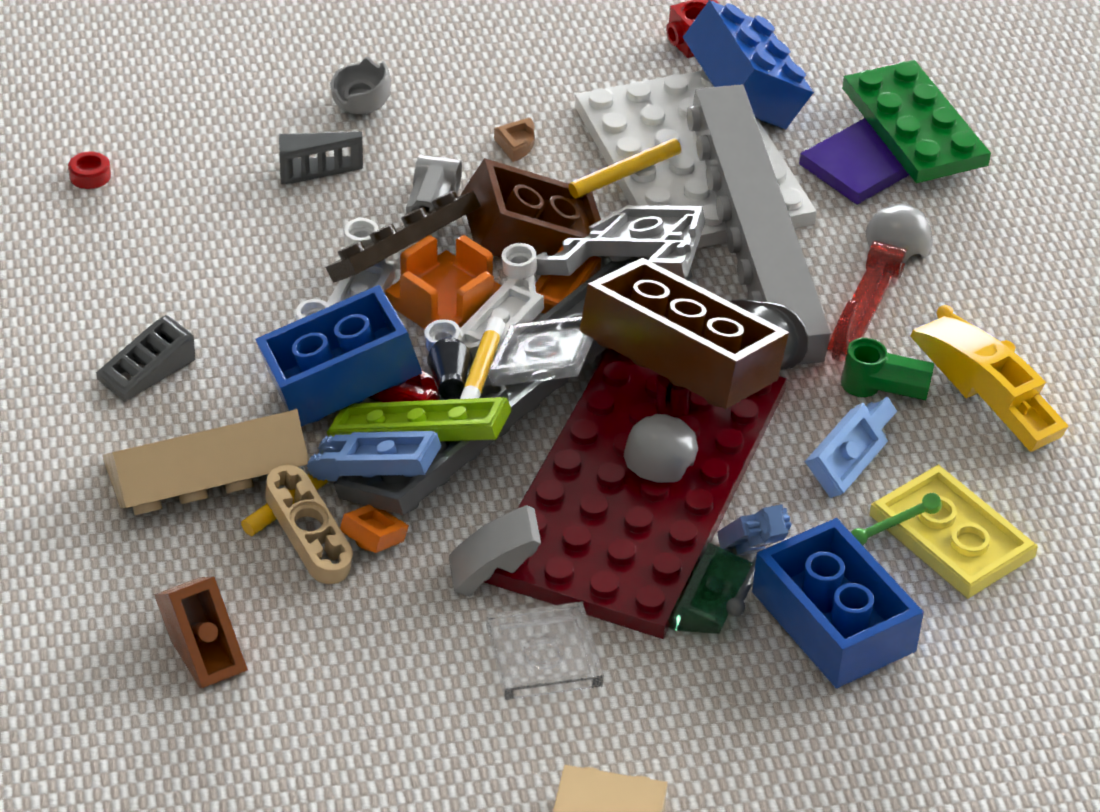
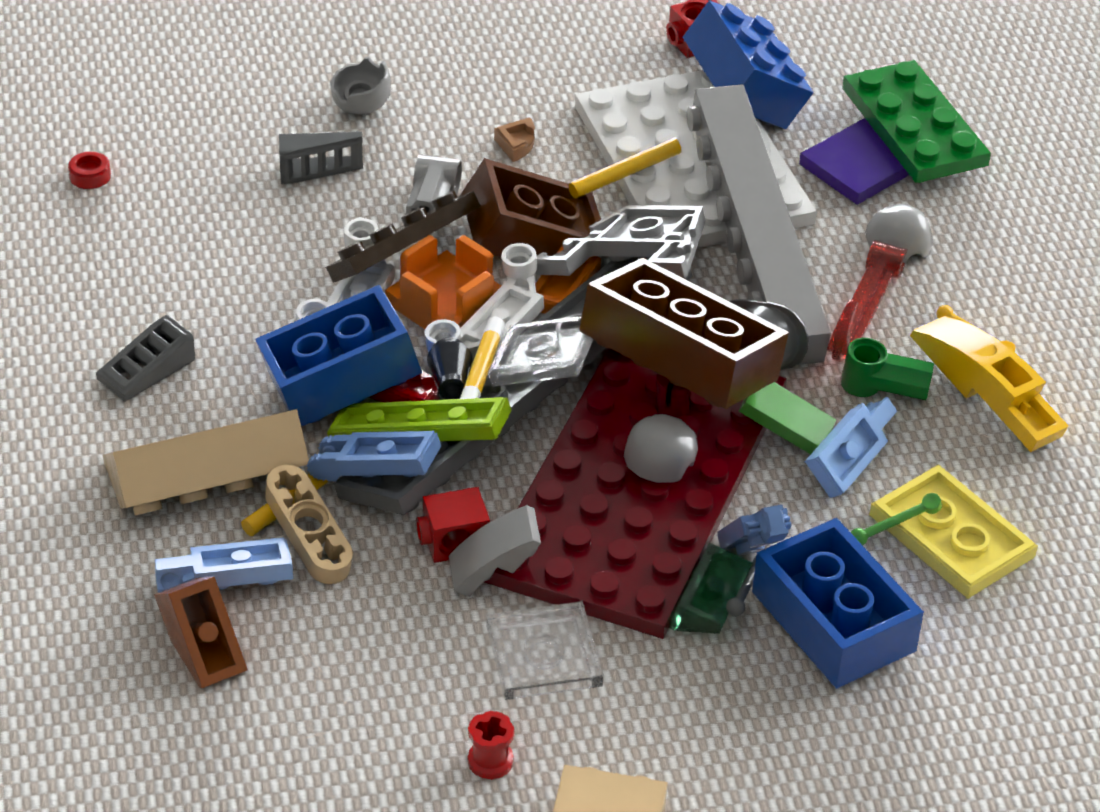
(230, 564): none -> light blue hinge
(373, 528): orange plate -> none
(450, 520): none -> red brick
(491, 737): none -> red bush
(788, 416): none -> bright green tile

